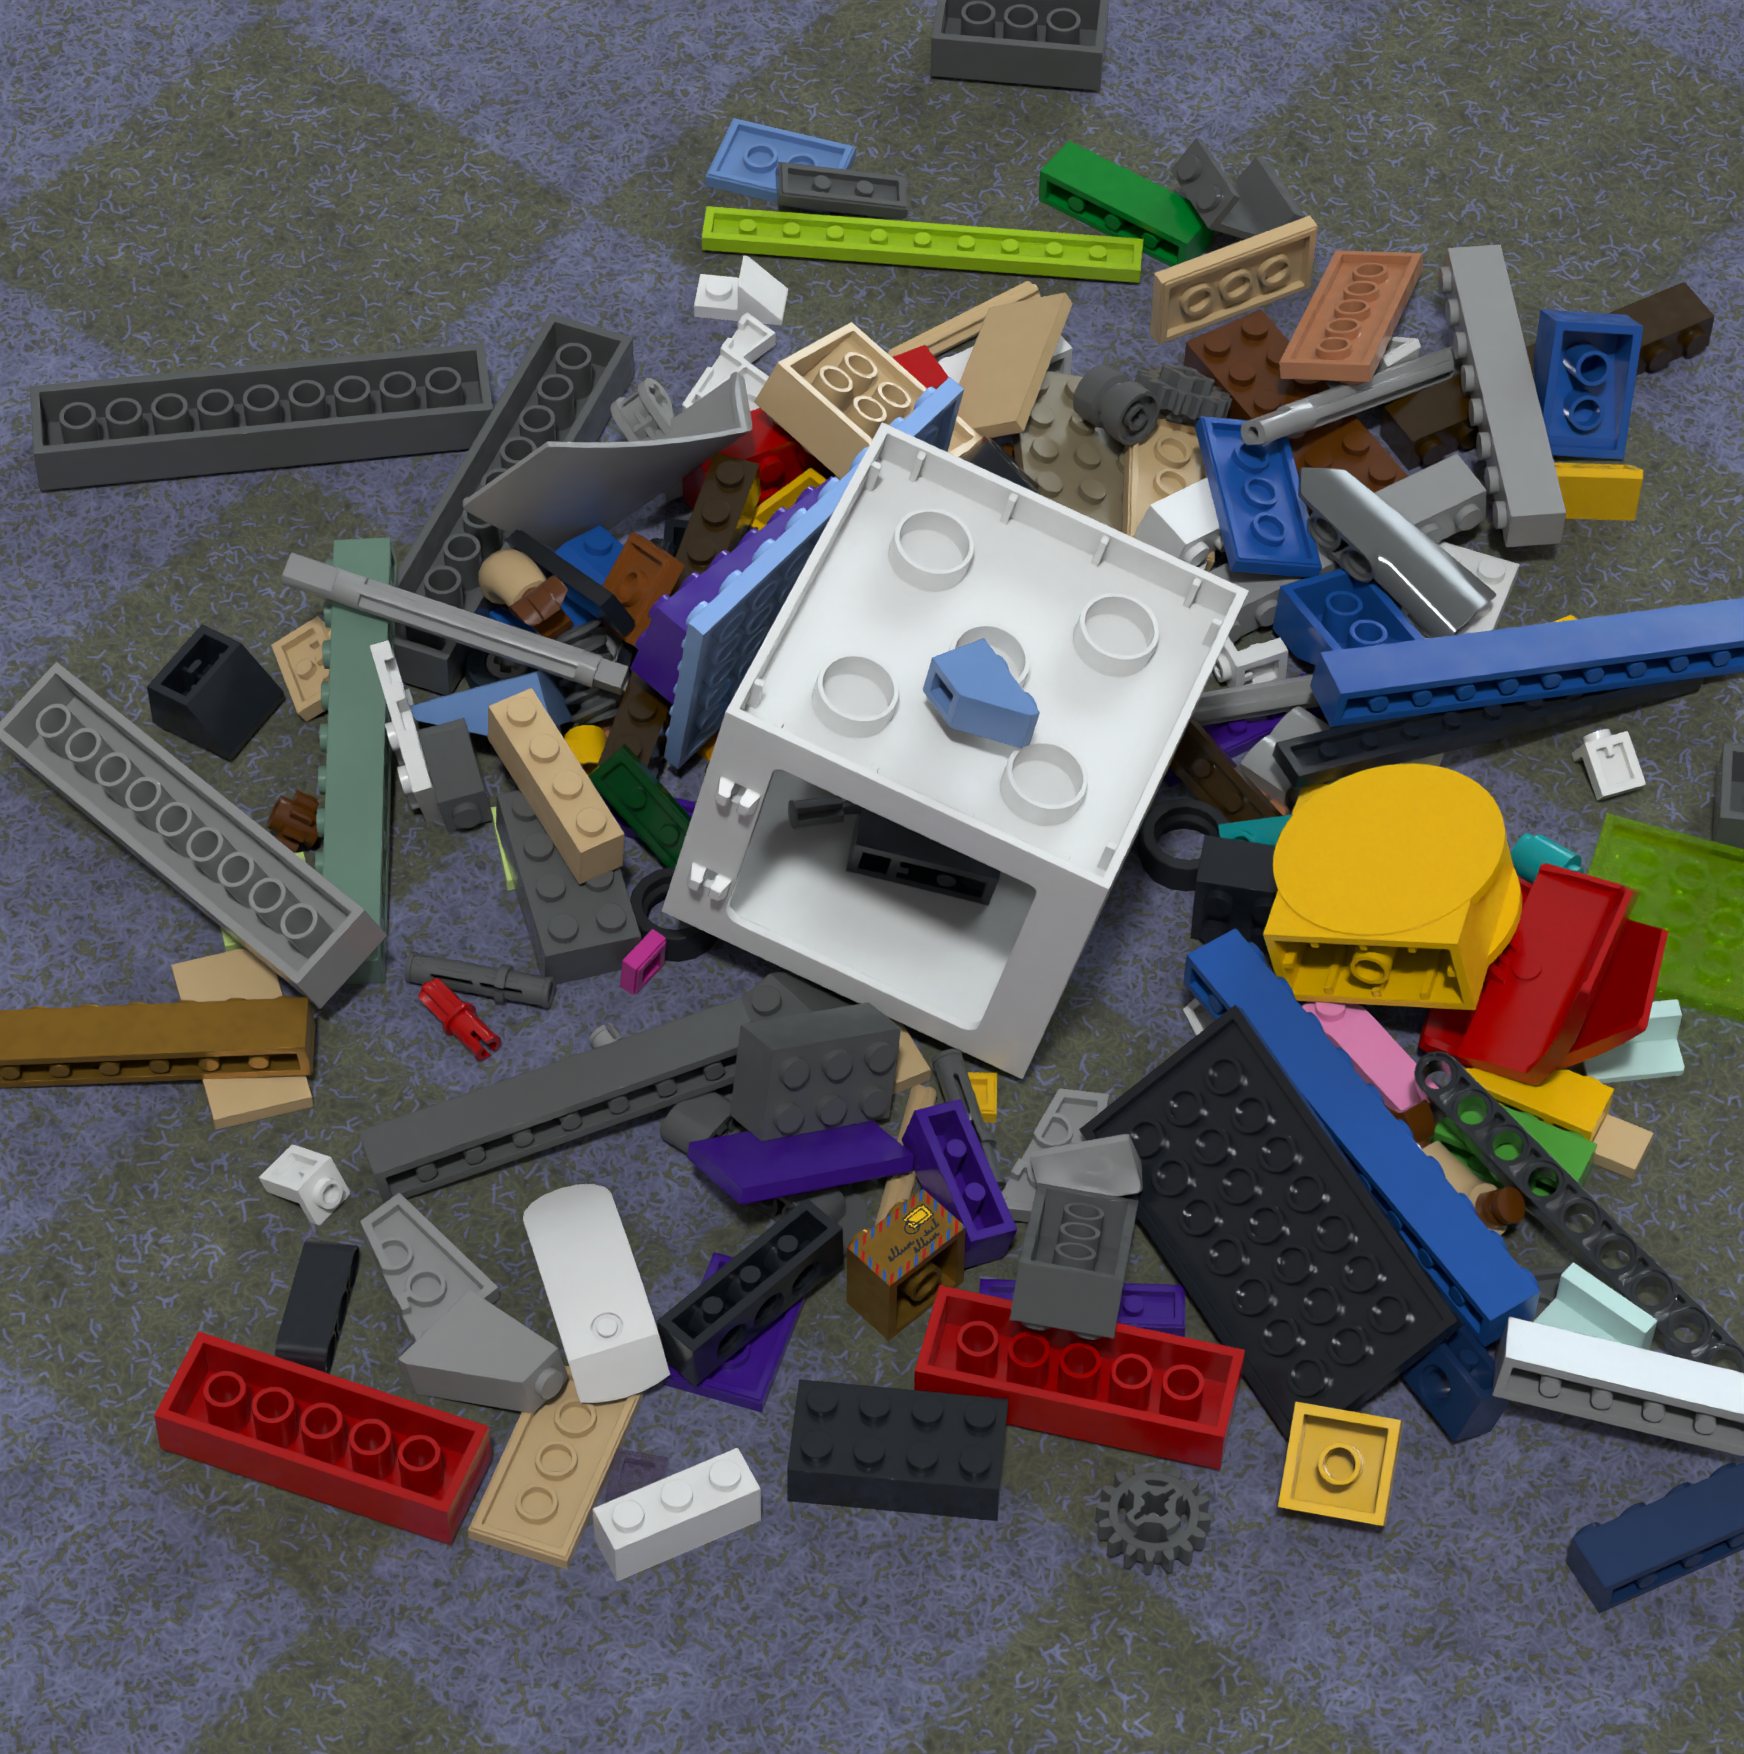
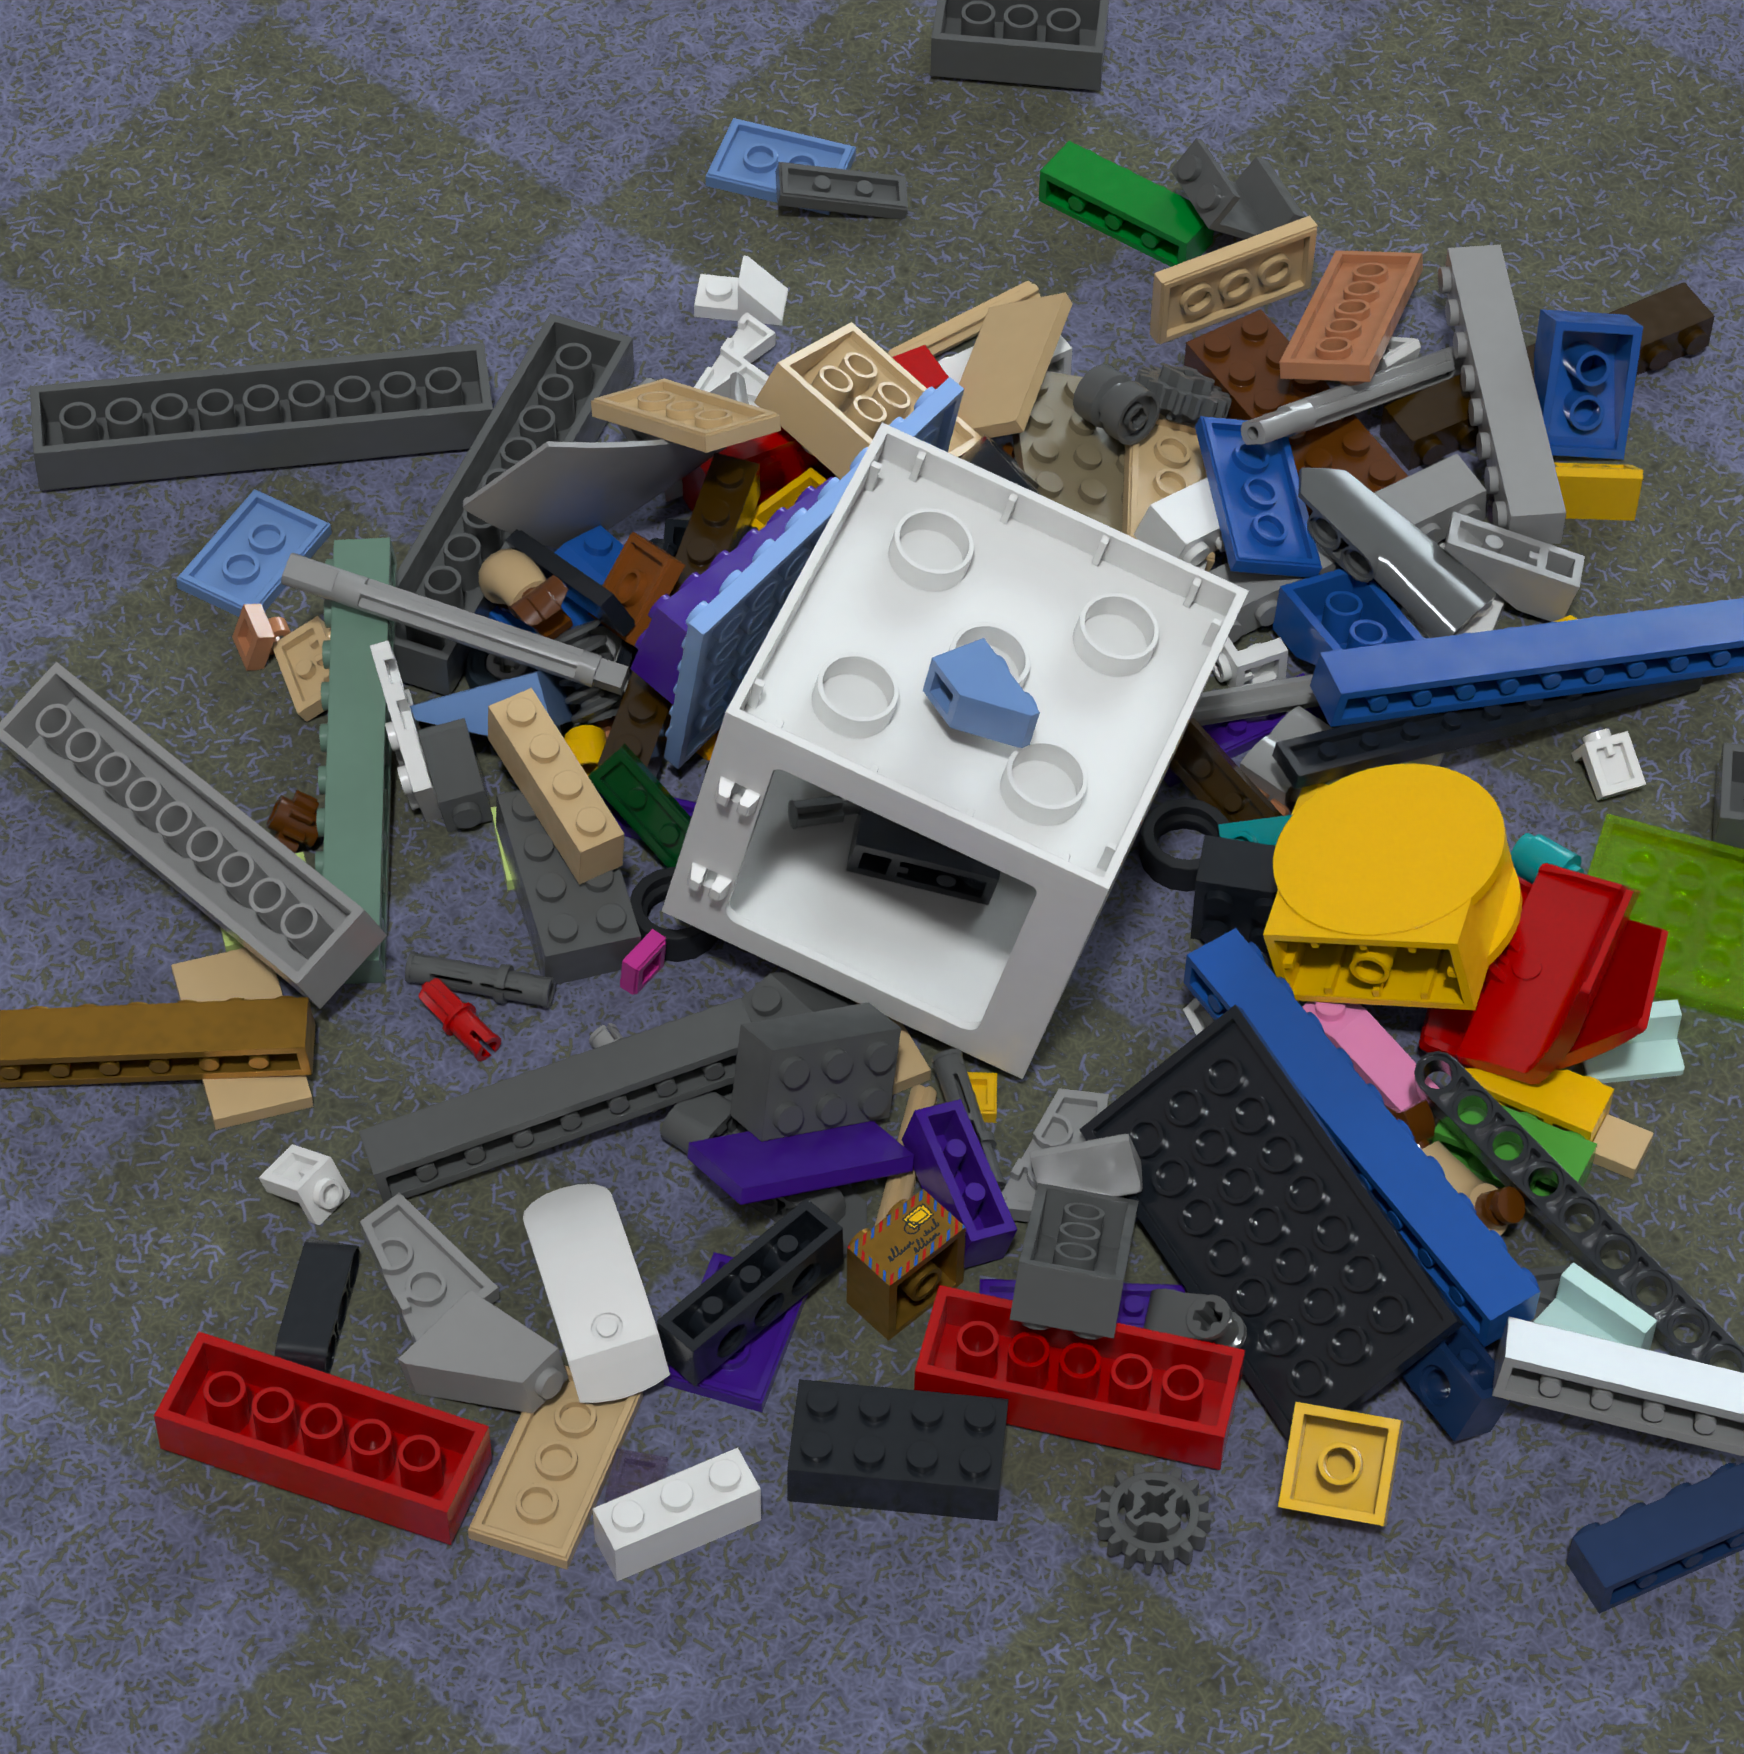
(213, 693): black slope -> none
(251, 552): none -> medium blue tile
(256, 635): none -> nougat tile
(685, 415): none -> tan tile
(922, 244): lime plate -> none
(1195, 1317): none -> dark grey piece
(1518, 568): none -> light grey slope

